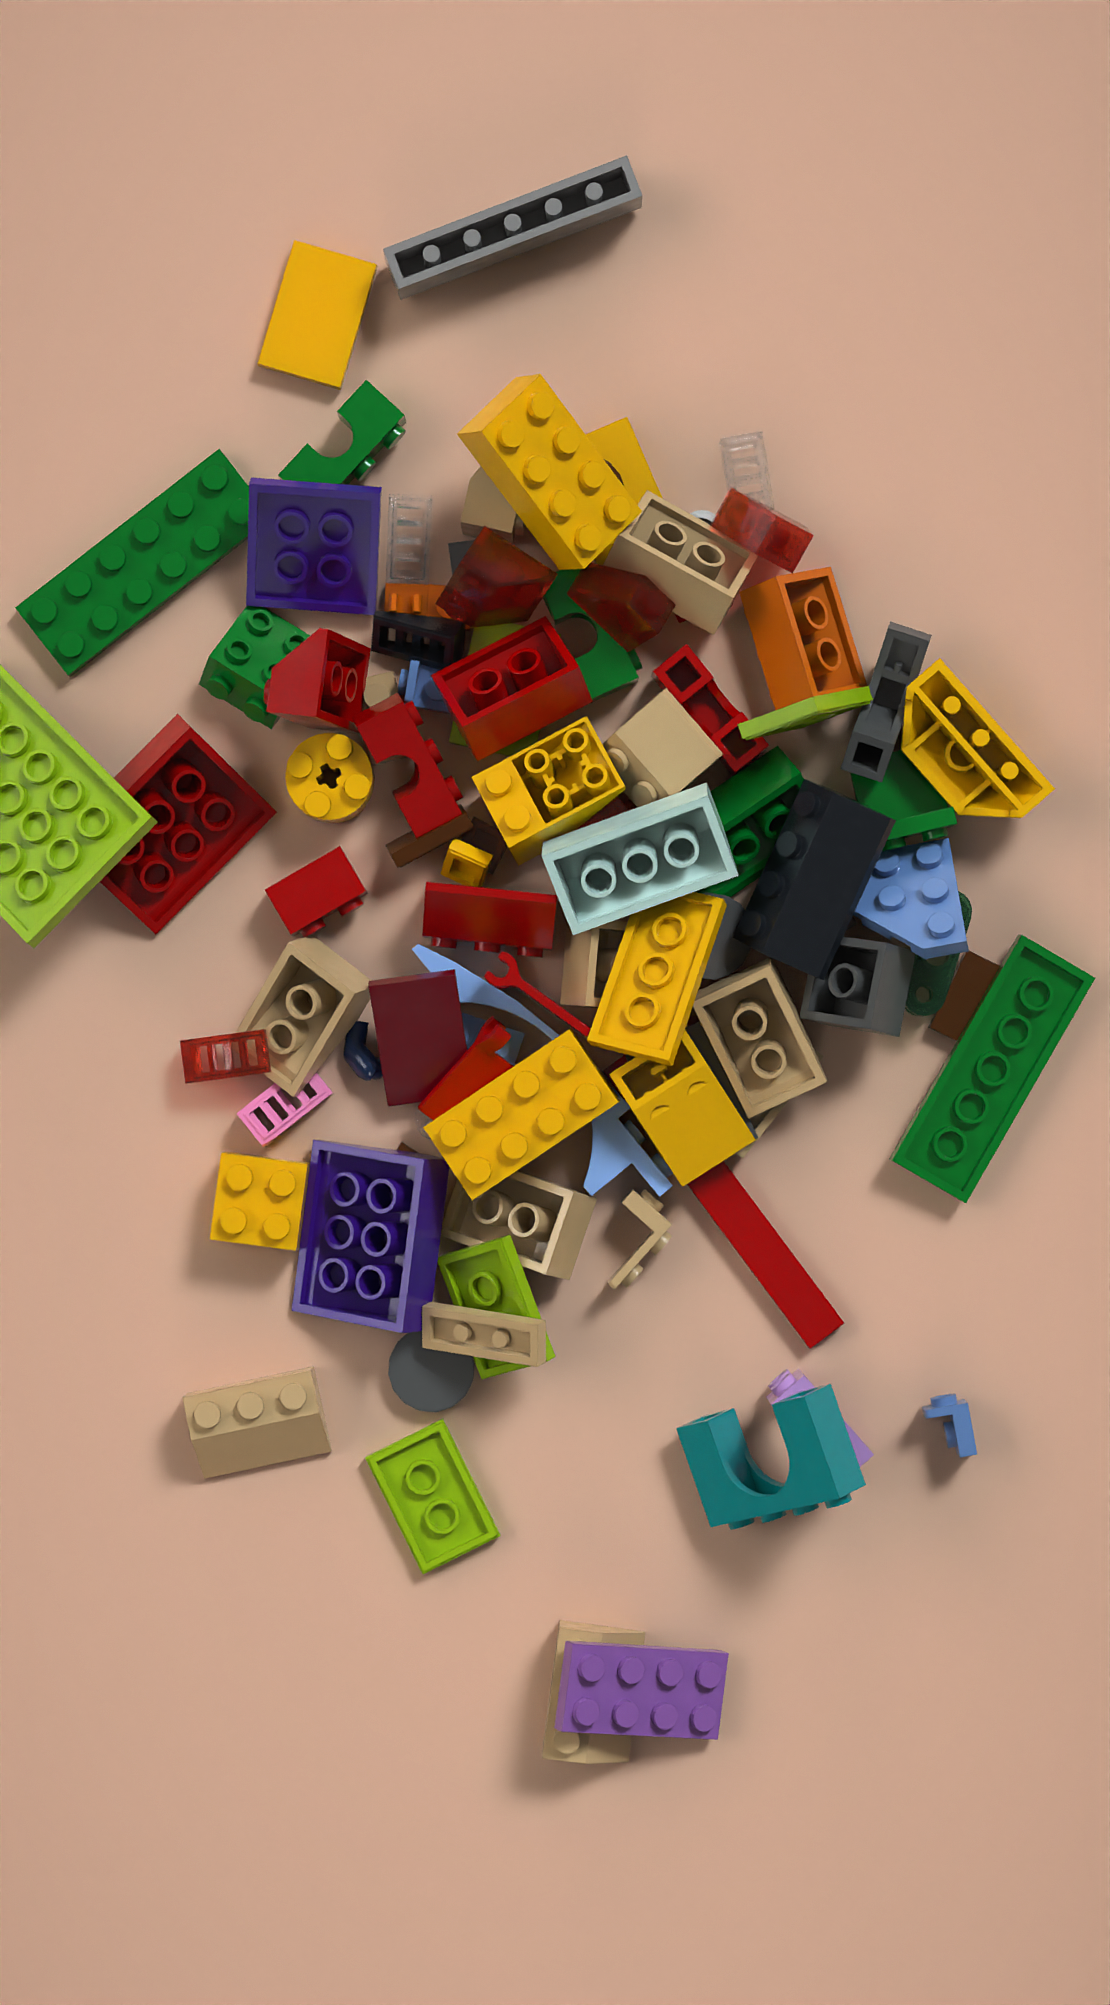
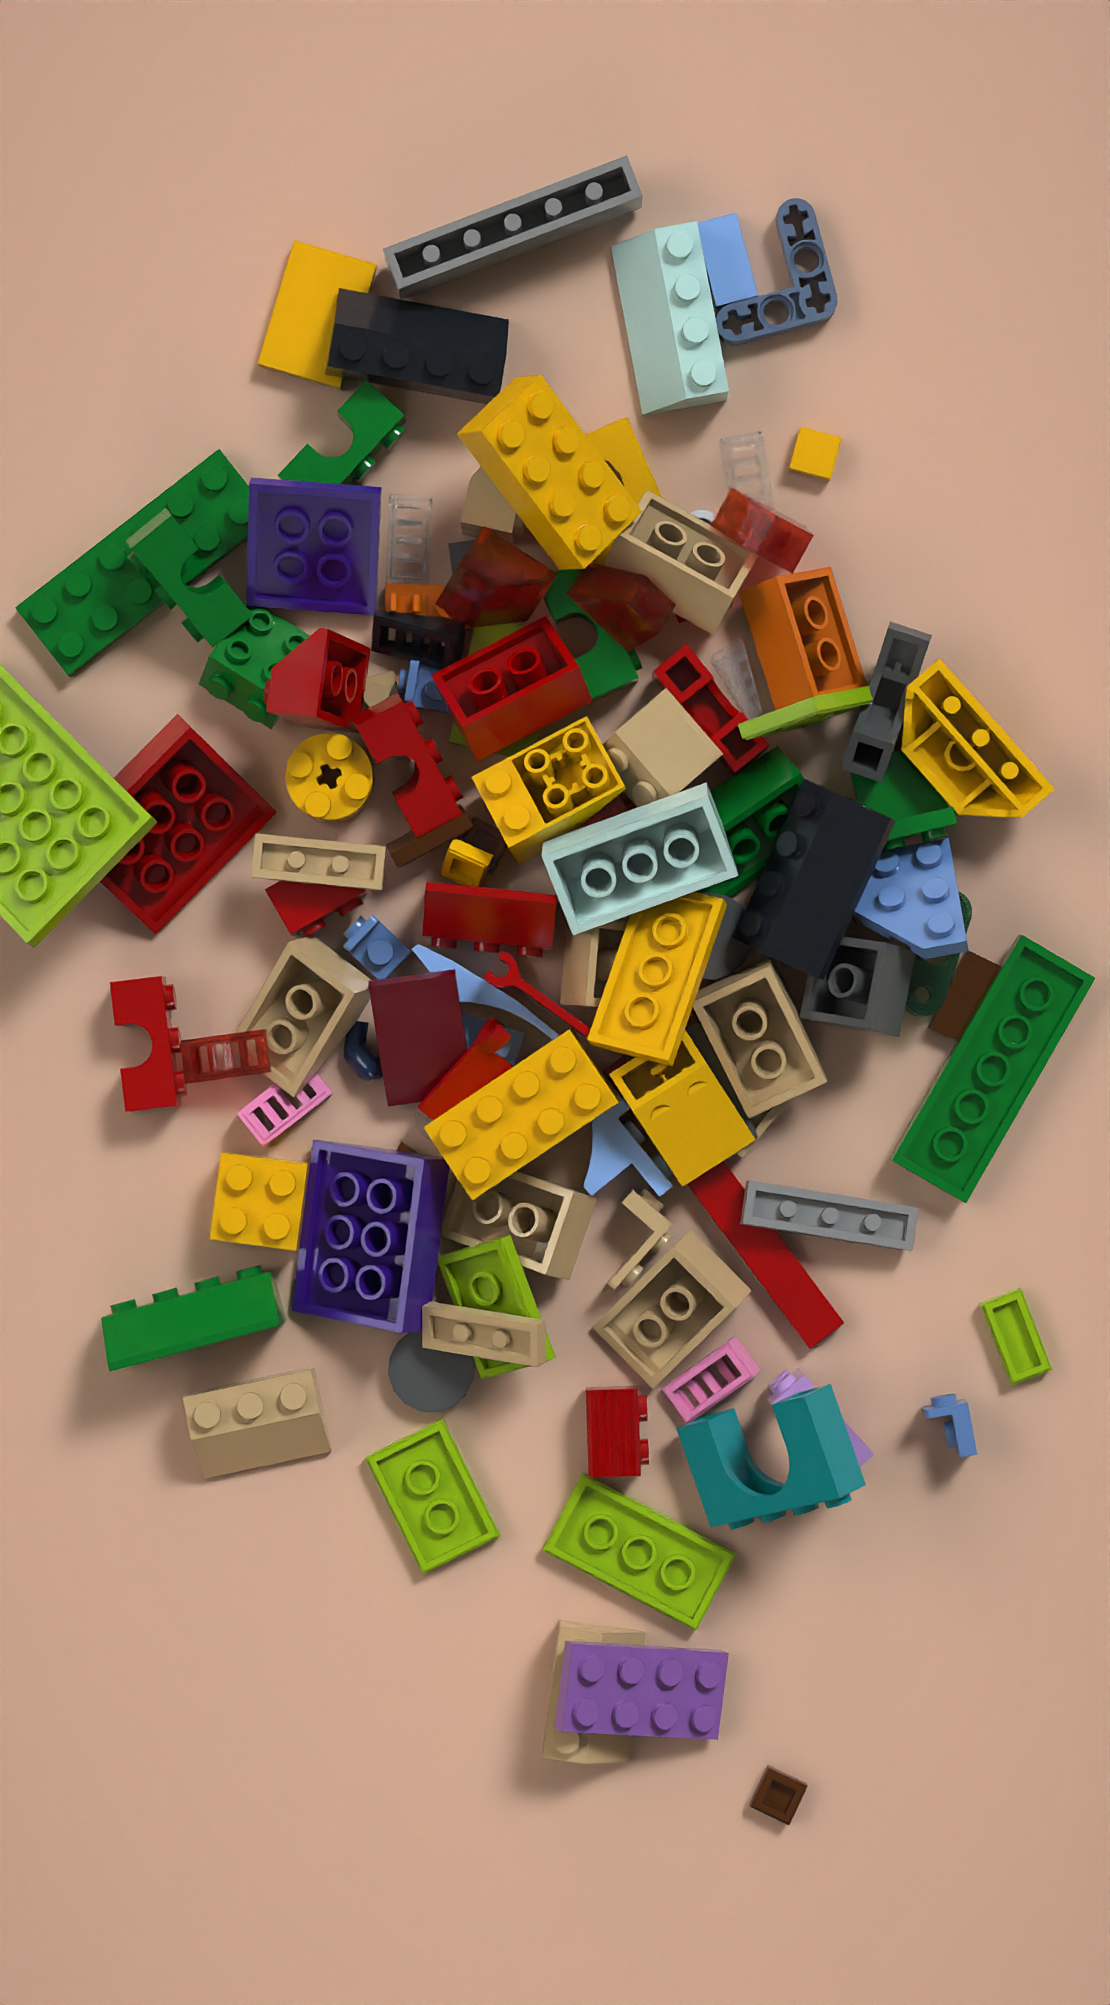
(156, 1080): none -> red arch
(162, 549): none -> green arch
(191, 1319): none -> green slope
(318, 862): none -> tan plate
(375, 946): none -> medium blue bracket
(417, 346): none -> black slope
(614, 1431): none -> red brick
(639, 1551): none -> lime tile
(670, 319): none -> light aqua slope
(672, 1309): none -> tan slope
(726, 260): none -> light blue tile
(735, 673): none -> clear slope
(739, 1357): none -> bright pink slope
(778, 1795): none -> reddish brown tile
(792, 298): none -> sand blue beam
(815, 453): none -> yellow tile
(829, 1215): none -> light grey plate
(1015, 1336): none -> lime tile

